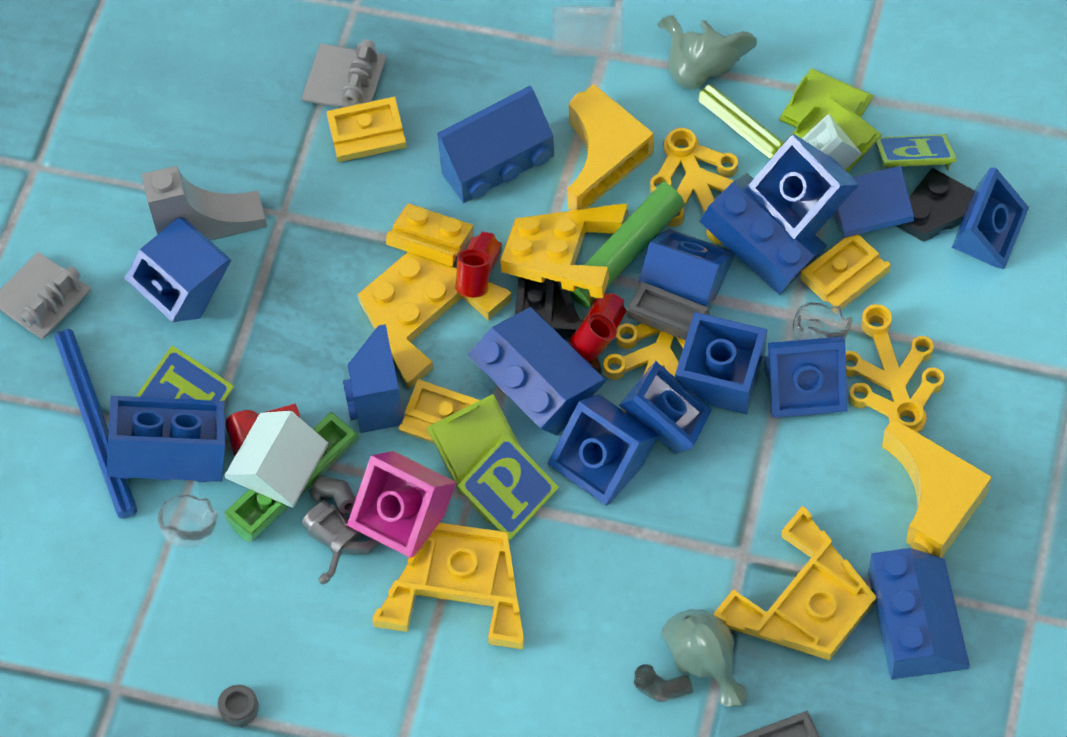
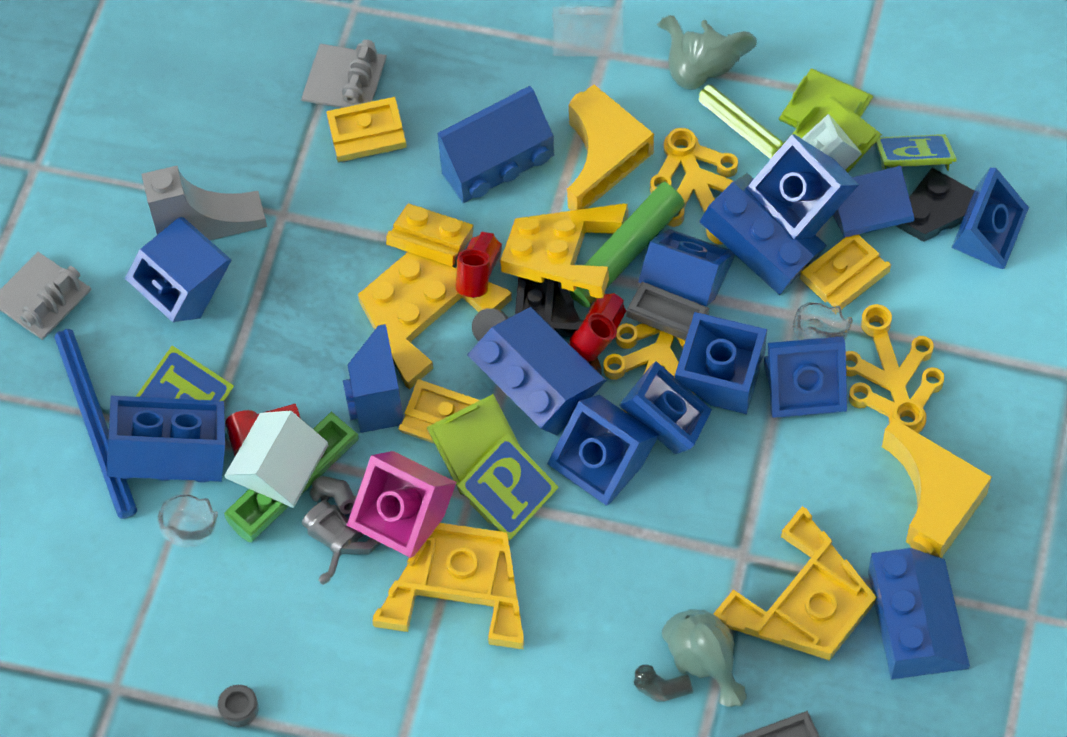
(485, 320): none -> dark grey tile

